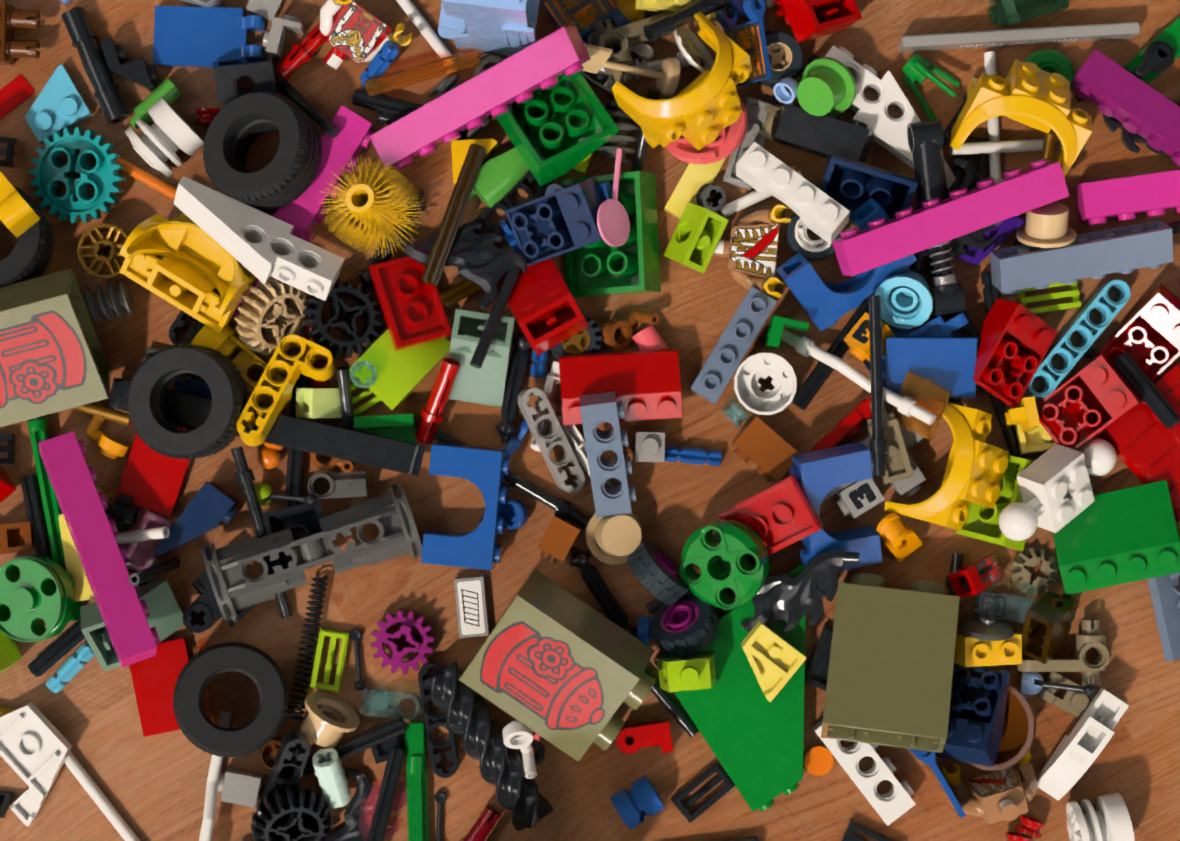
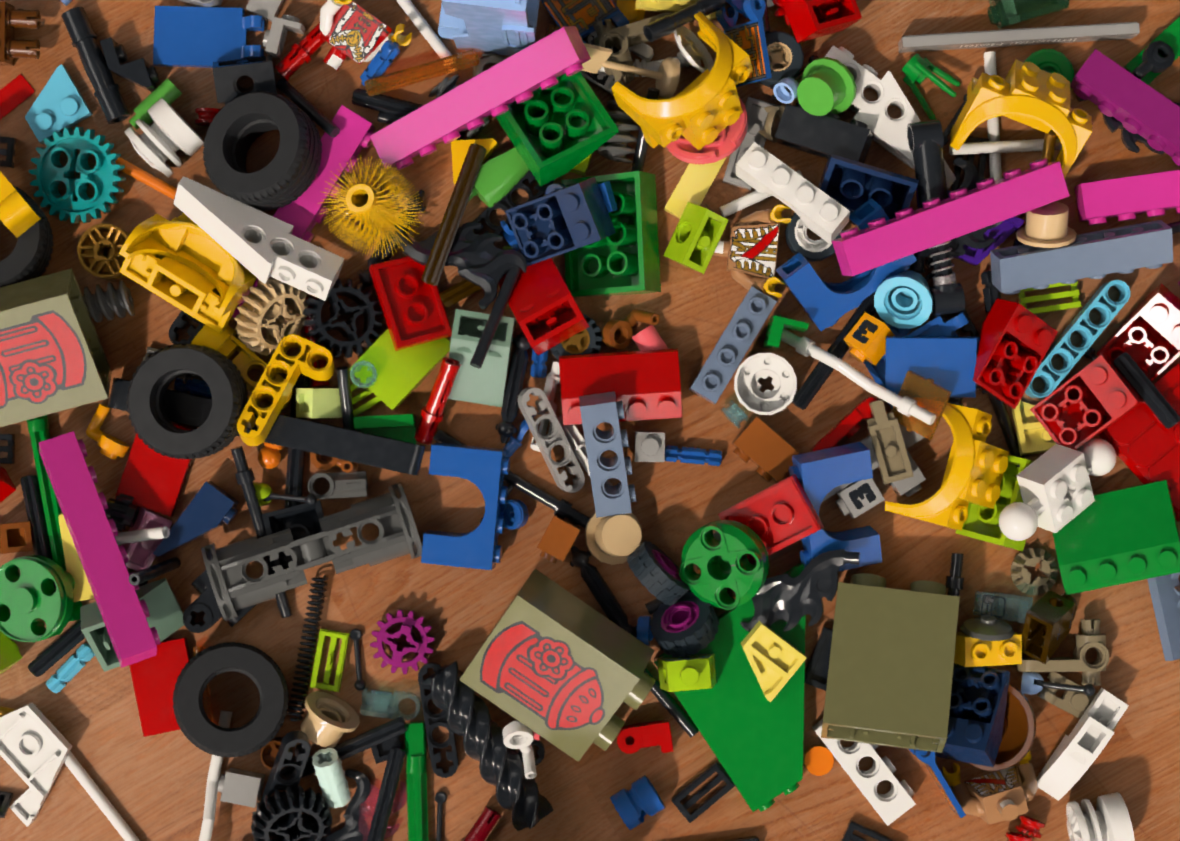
(105, 413): pearl gold bar -> none
(471, 607): tile -> none
(612, 216): bright pink piece -> none
(704, 193): black bush -> none
(878, 444): black bar -> none
(897, 537): light orange piece -> none
(978, 575): red leg -> none
(1024, 414): yellow tile -> none

